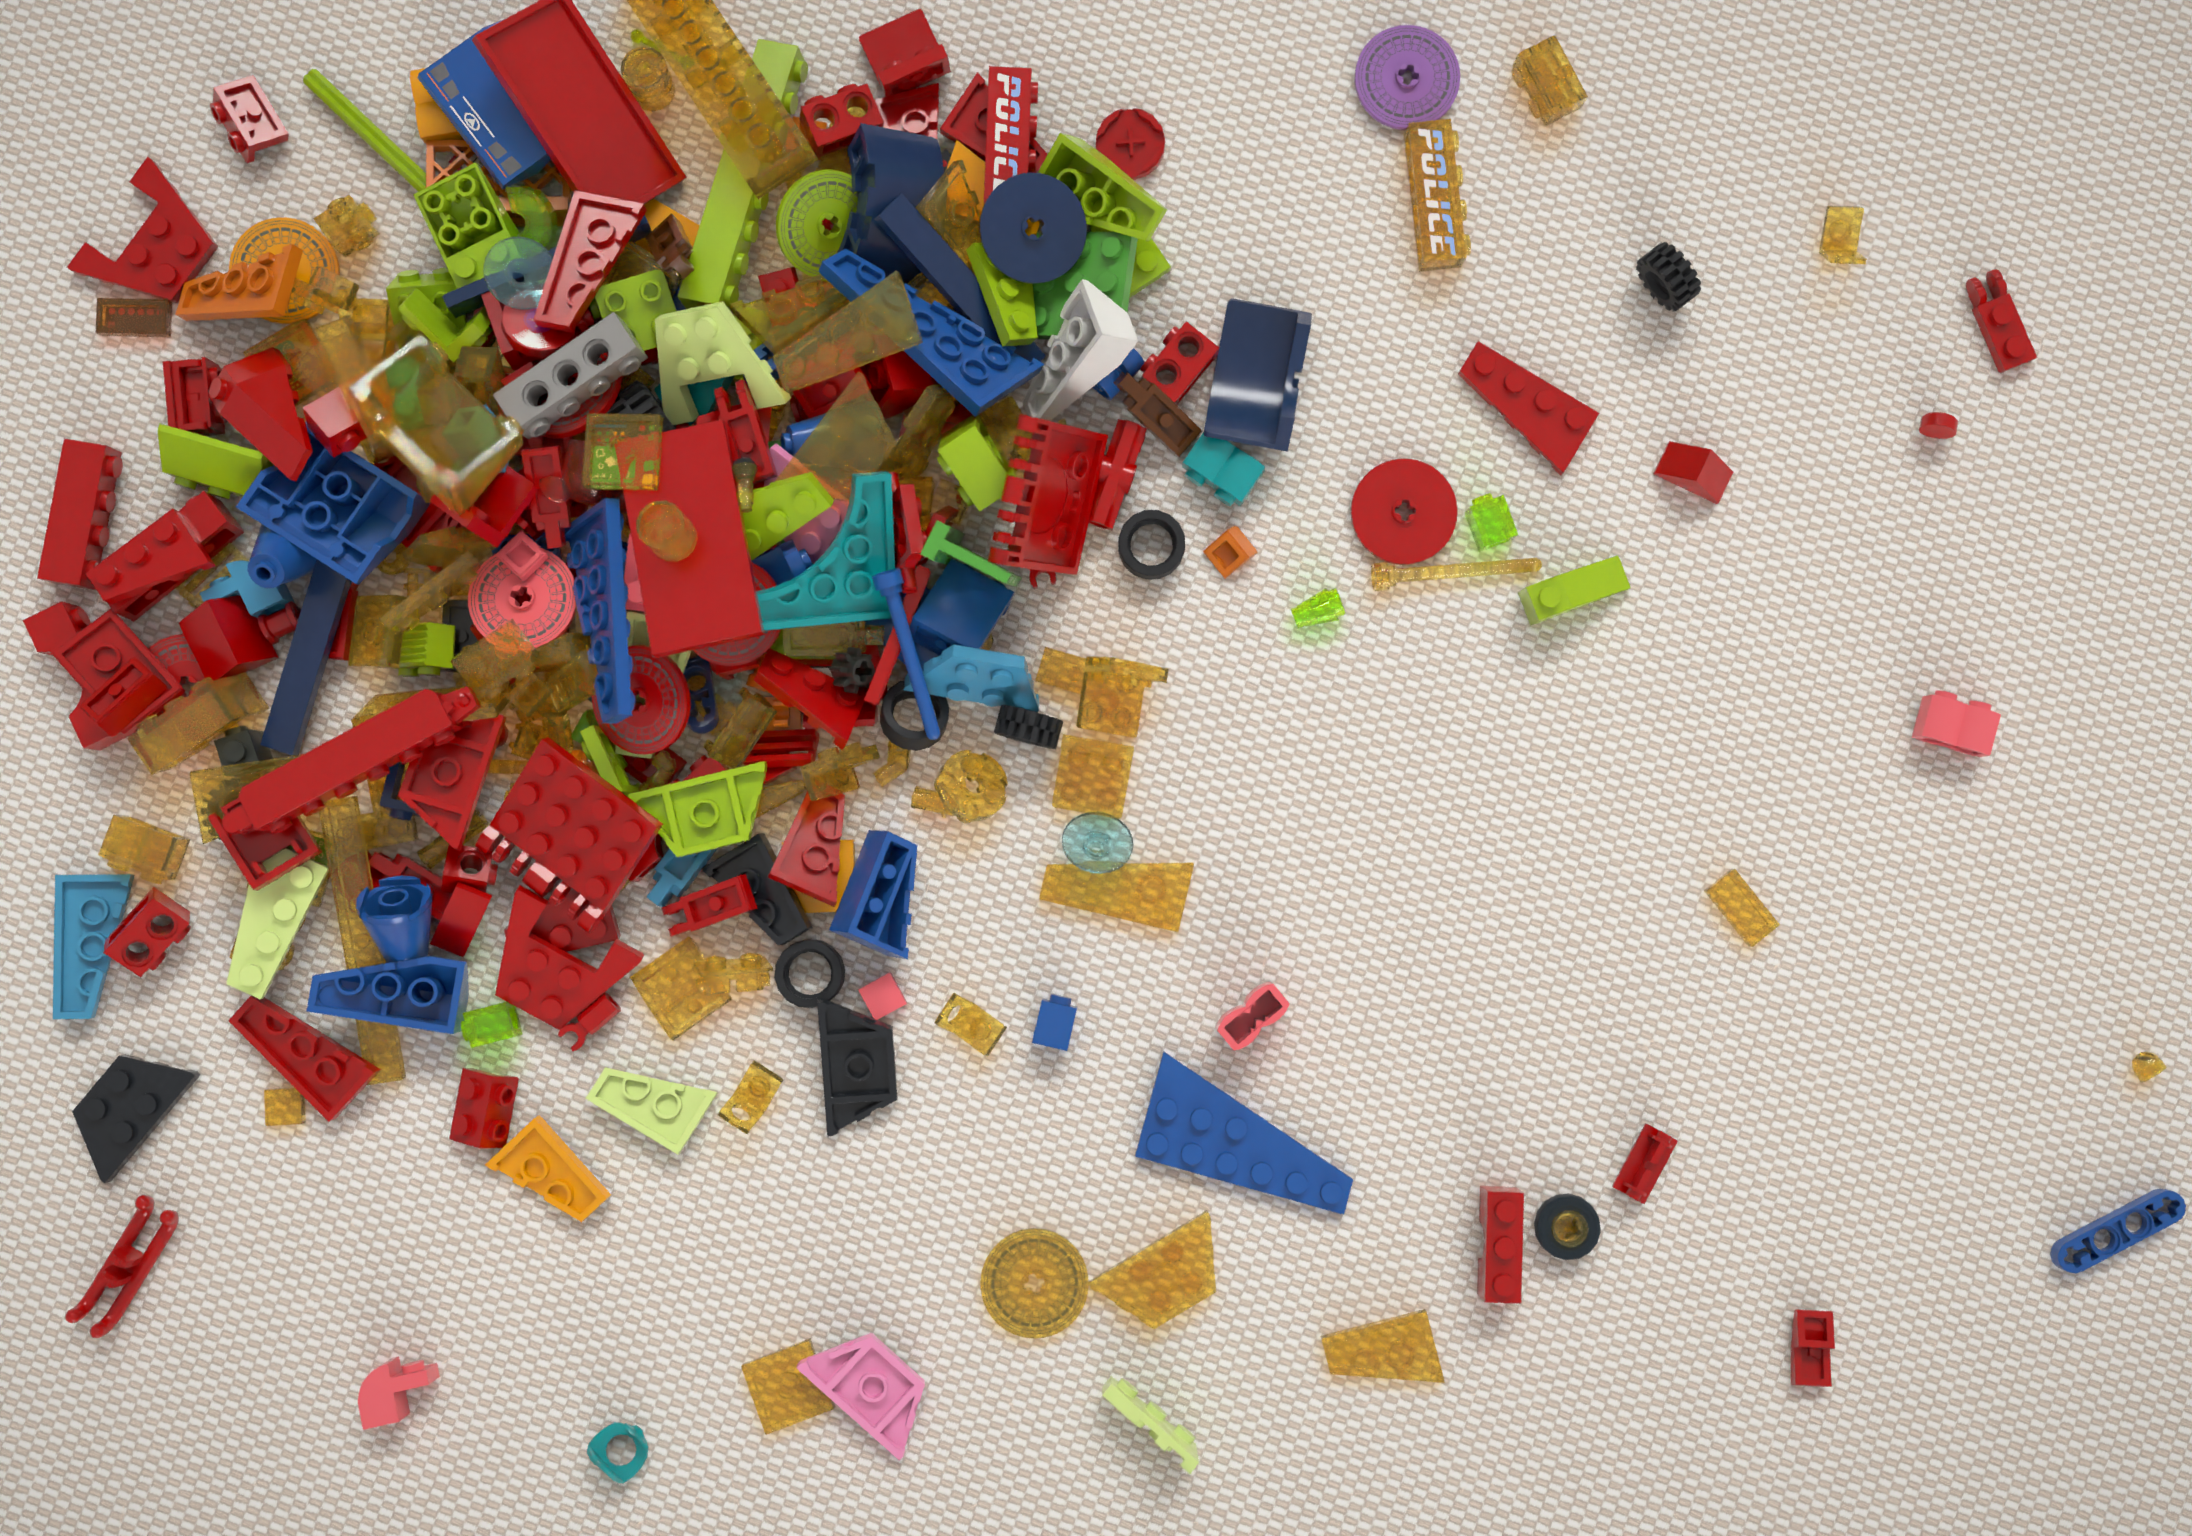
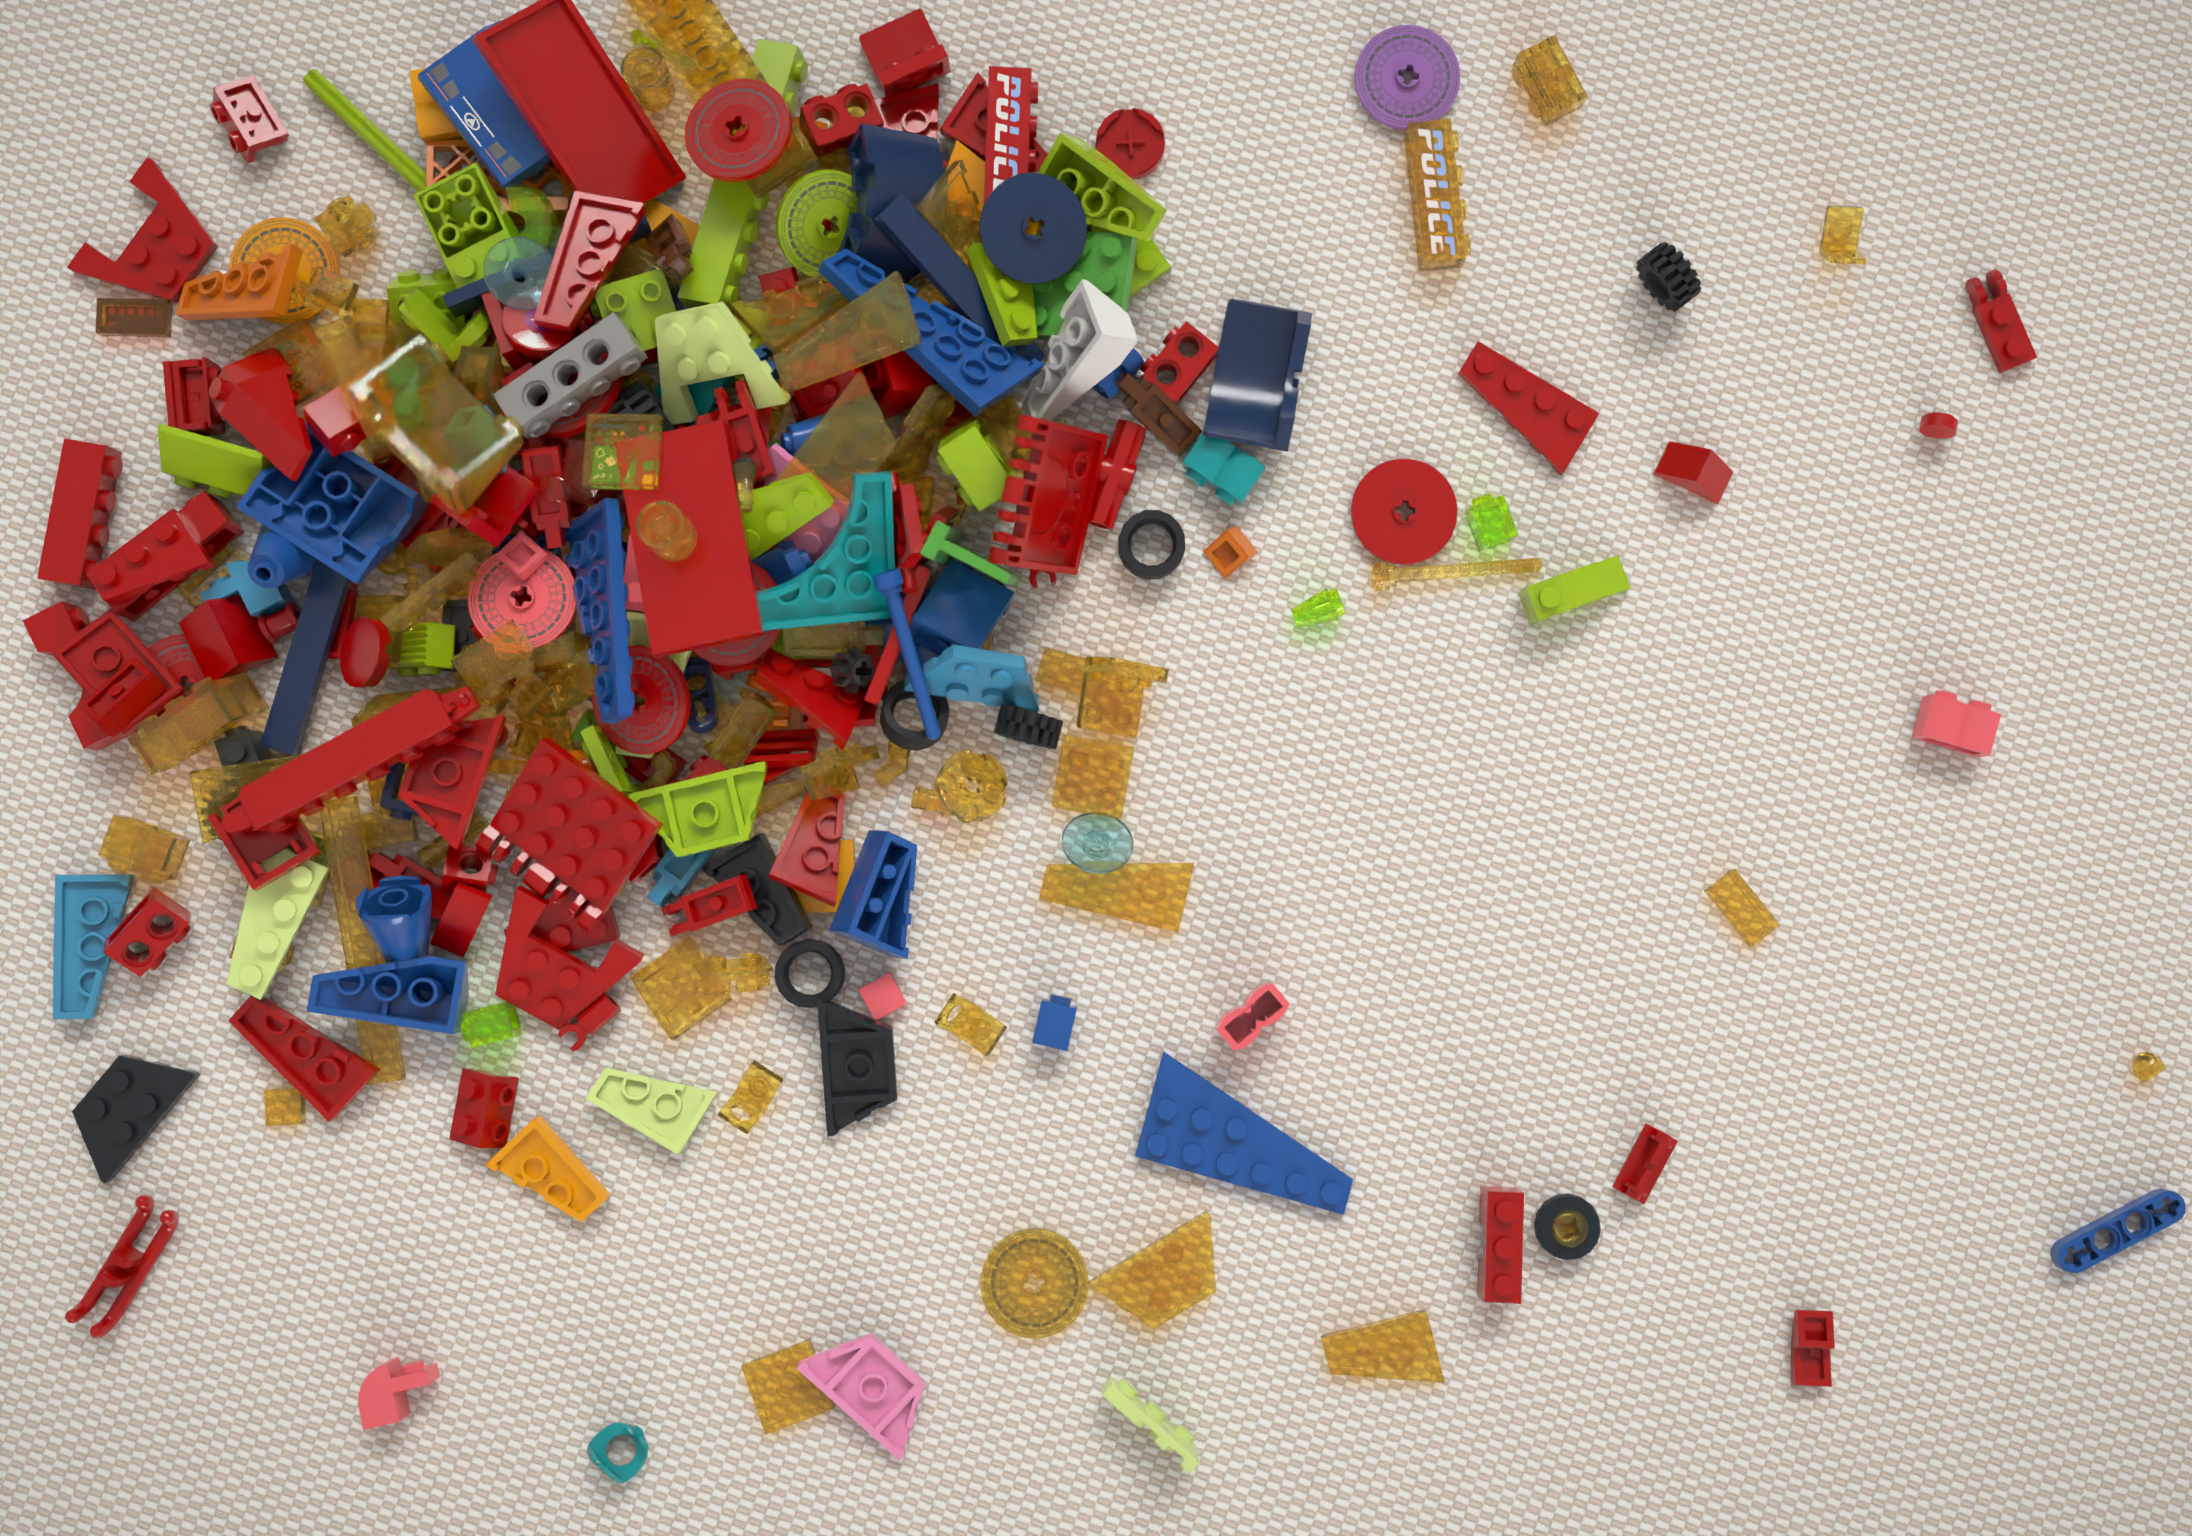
(364, 653): none -> red tile
(749, 151): none -> red piece

